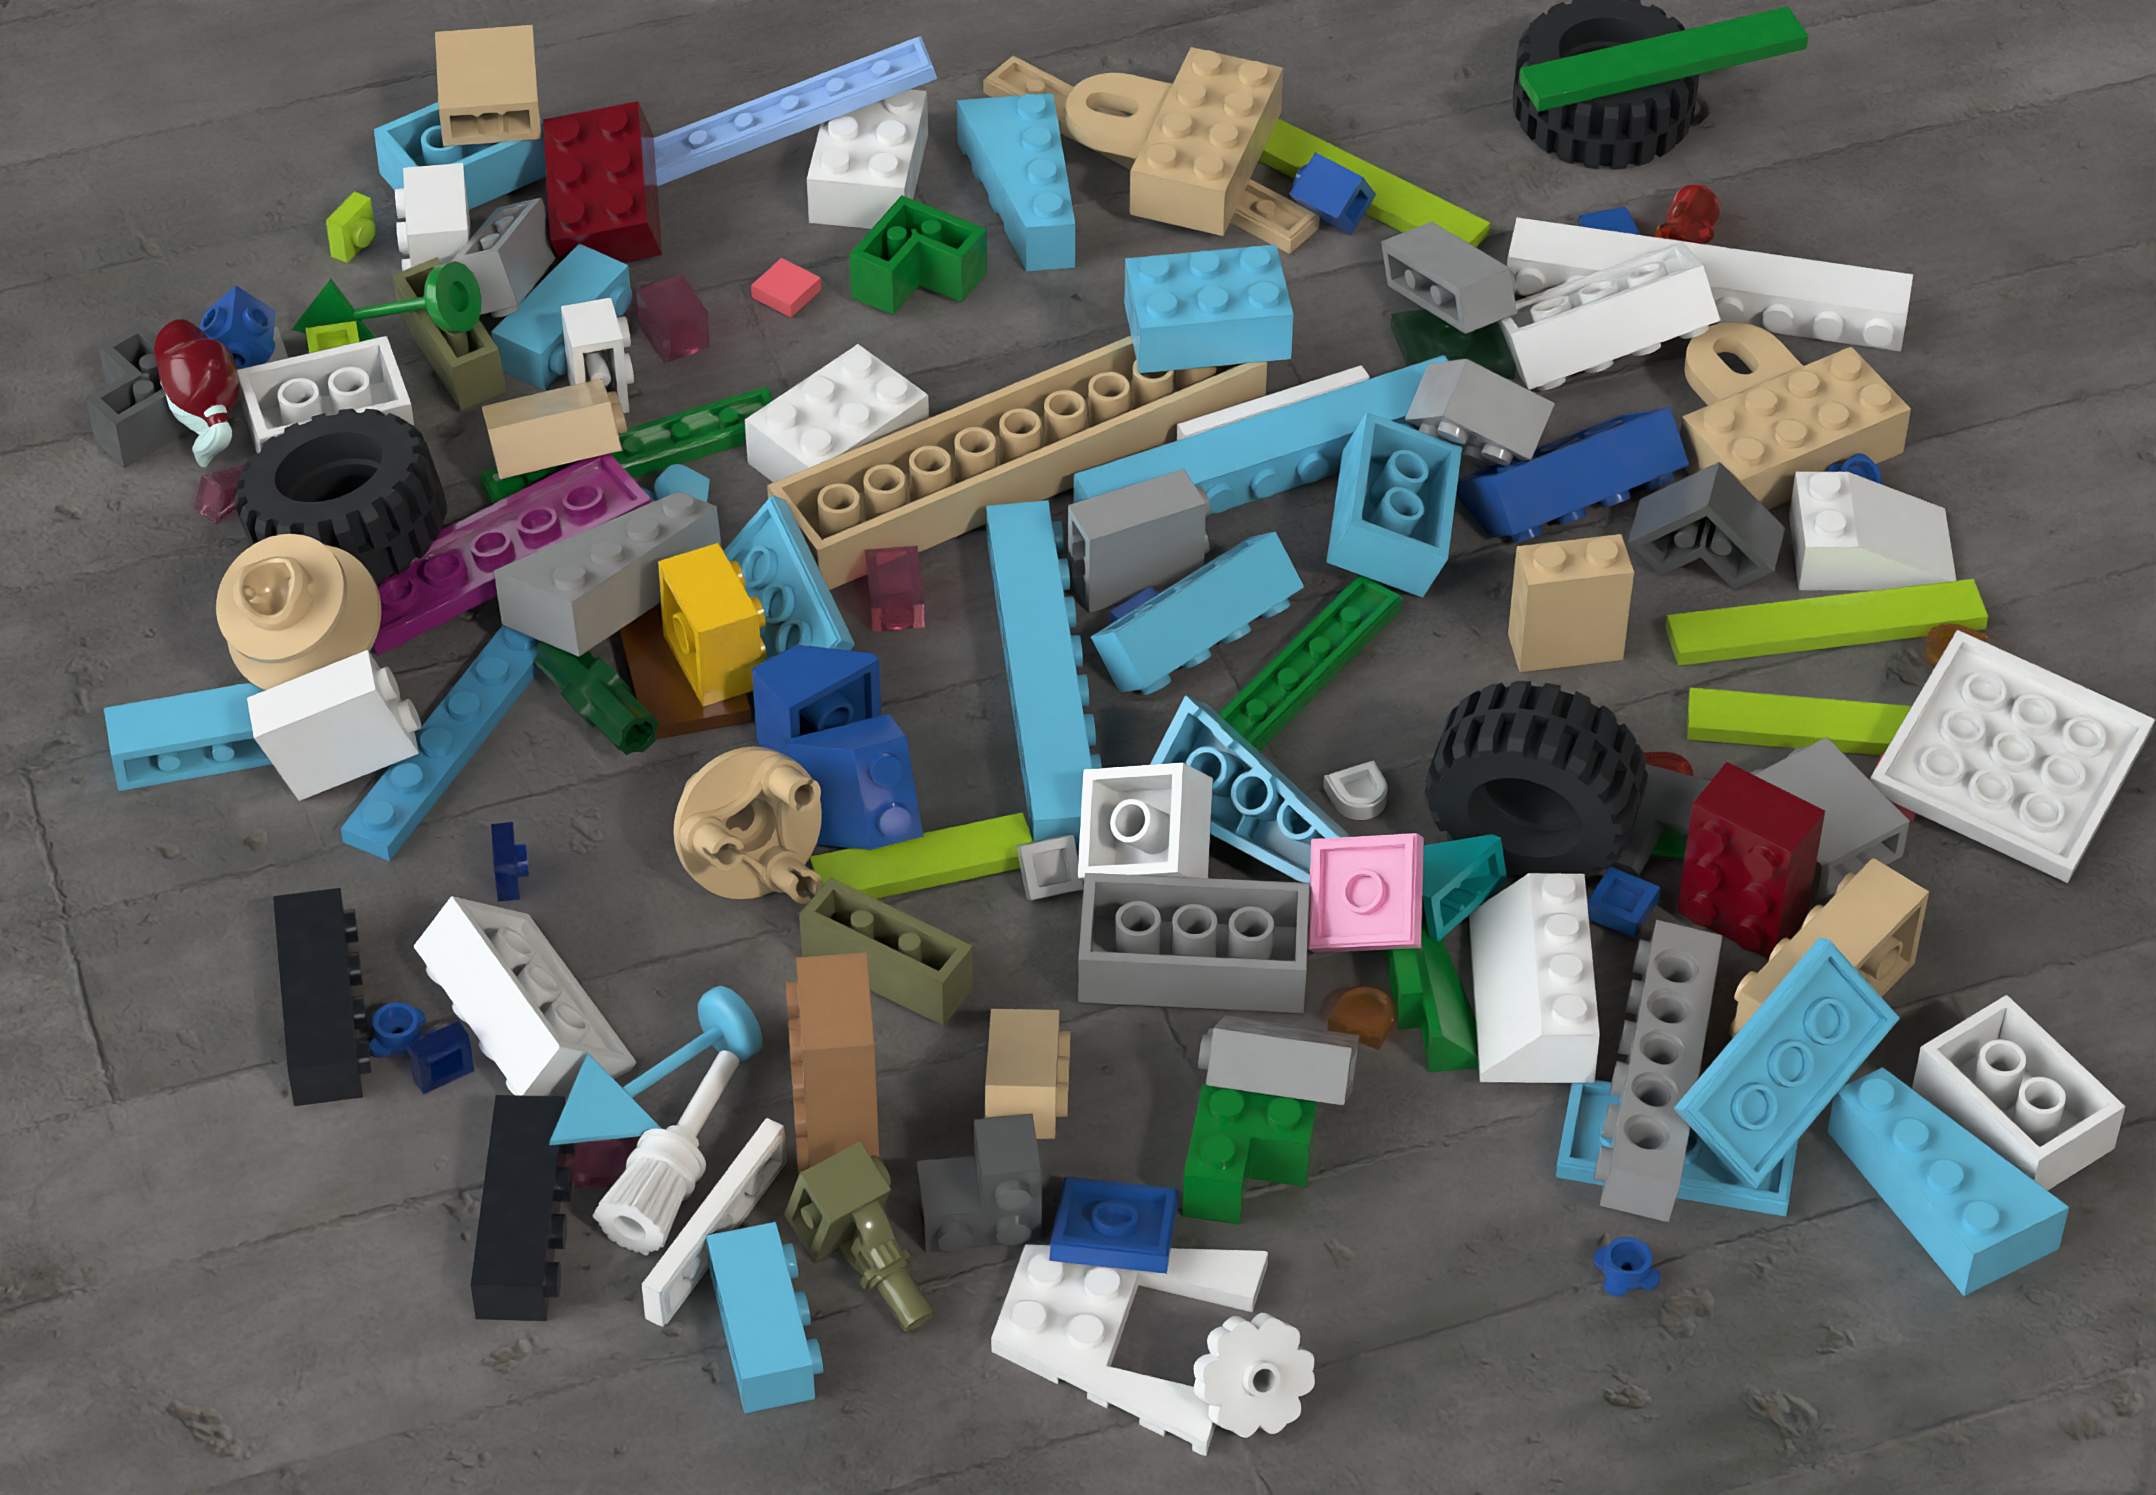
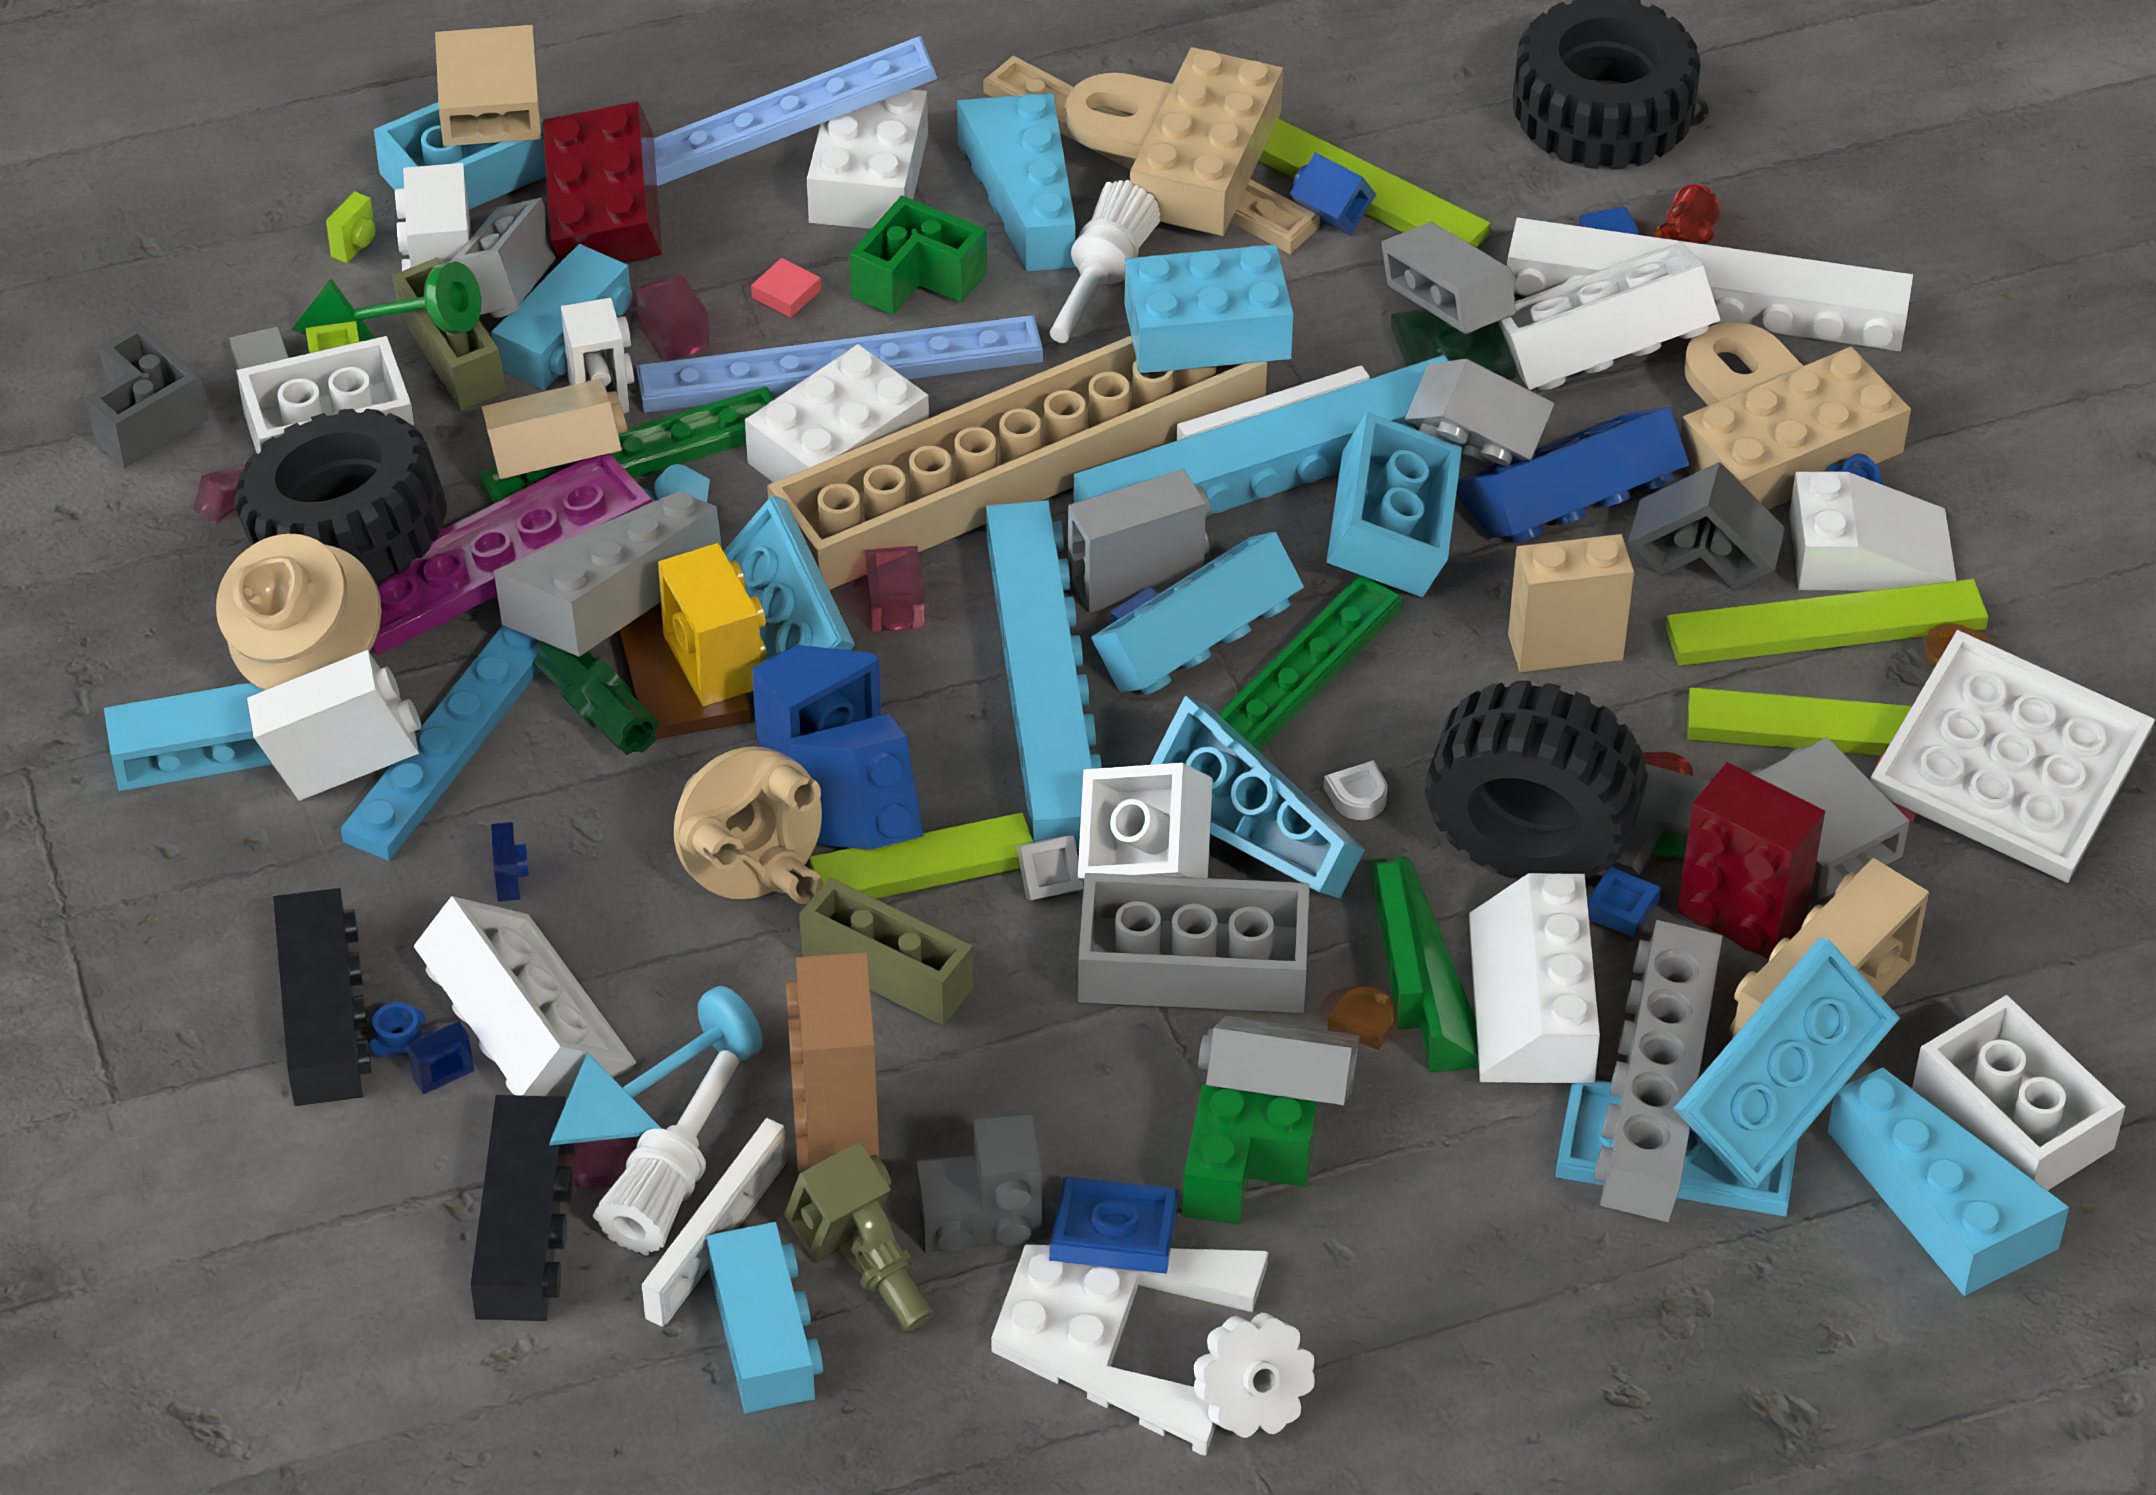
(198, 384): dark red hair -> none
(243, 326): blue brick -> none
(909, 353): none -> light blue tile
(1028, 1067): tan brick -> none
(1117, 230): none -> white piece
(1365, 893): bright pink tile -> none
(1459, 879): teal slope -> none
(1631, 1254): blue plate -> none
(1663, 58): green tile -> none

